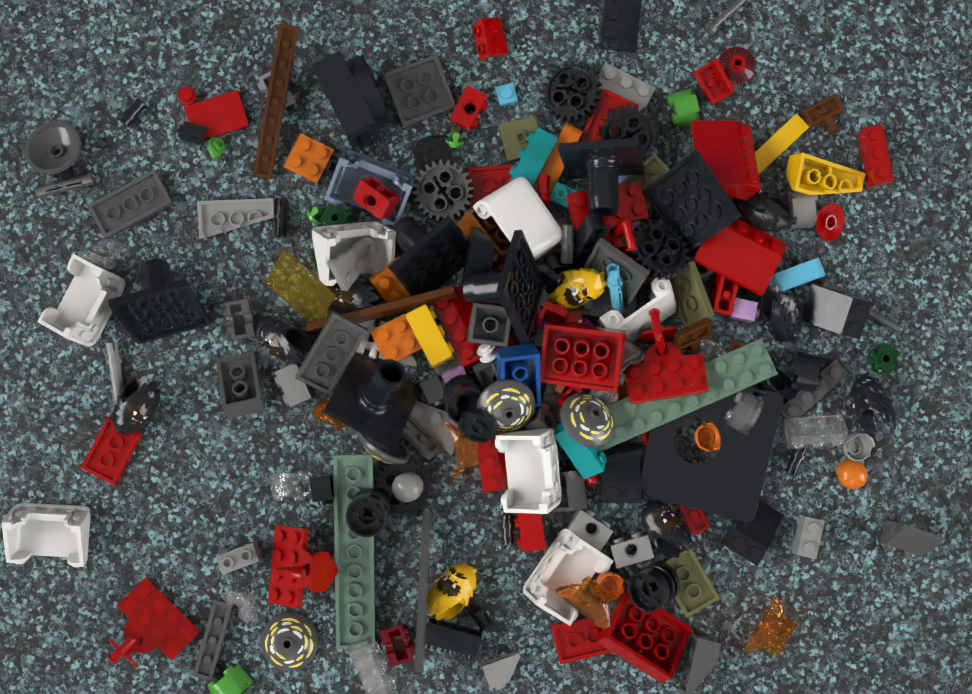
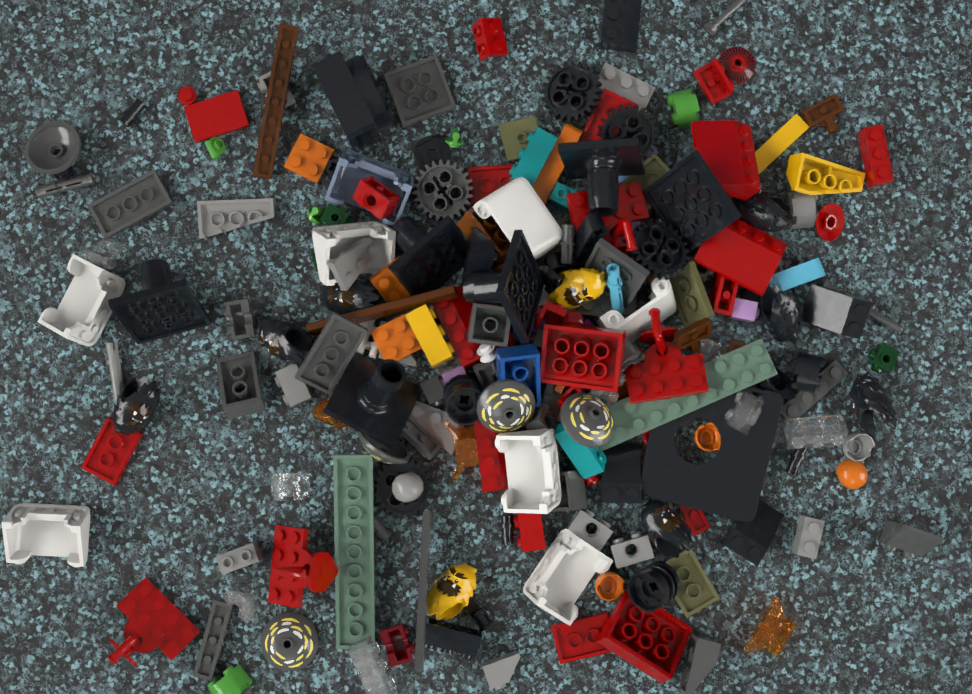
(192, 133): black bracket -> none
(281, 217): black pin -> none
(300, 288): clear yellow piece -> none
(322, 489): black brick -> none
(366, 522): black wheel -> none
(472, 98): red brick -> none
(478, 425): black tile -> none
(506, 94): medium azure plate -> none
(543, 188): red pin -> none
(589, 600): clear orange piece -> none

